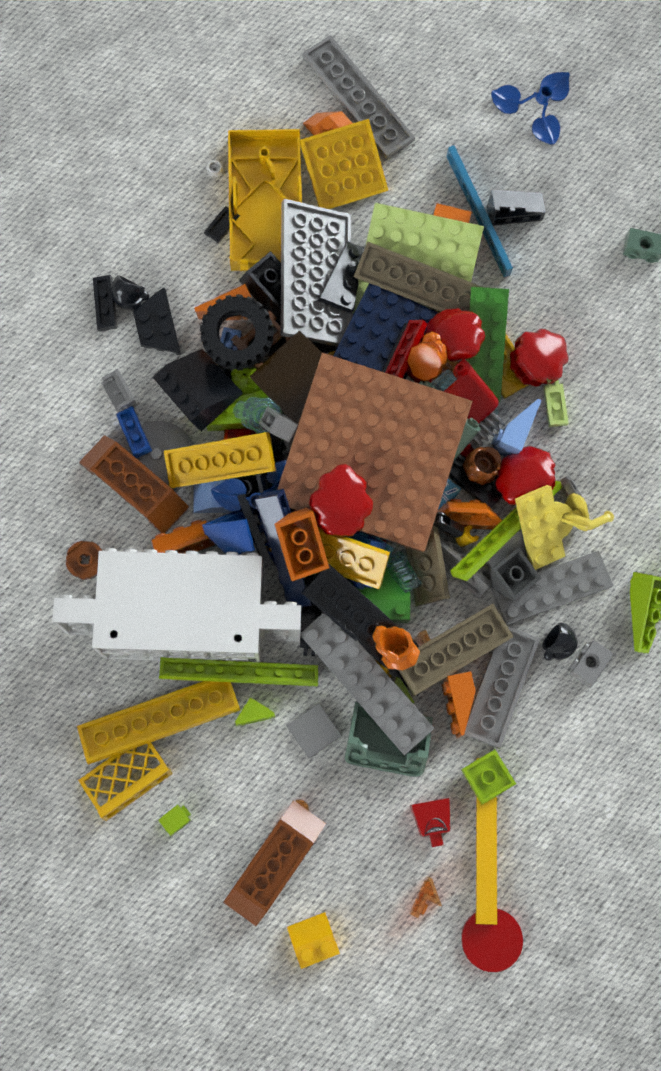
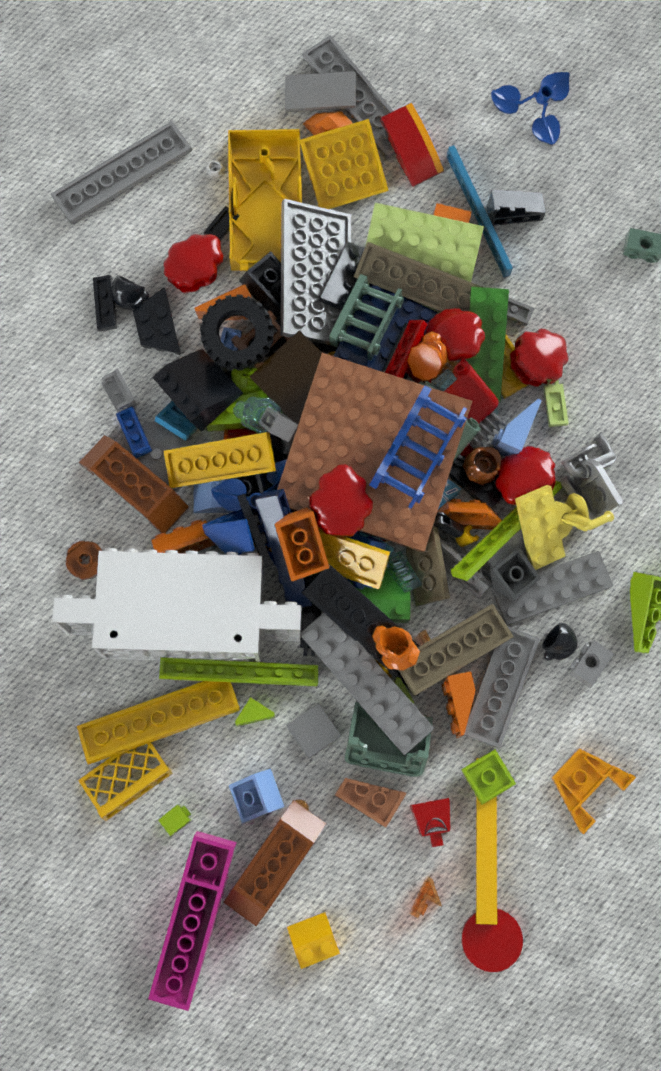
(121, 172): none -> light grey plate
(175, 421): none -> dark azure plate
(192, 920): none -> dark pink slope
(193, 262): none -> red piece
(256, 795): none -> light blue slope
(320, 91): none -> light grey tile
(354, 303): none -> sand green fence
(372, 800): none -> nougat wing
(402, 439): none -> blue fence
(412, 144): none -> red slope
(519, 312): none -> light grey plate
(580, 778): none -> light orange wing
(592, 479): none -> light grey plate

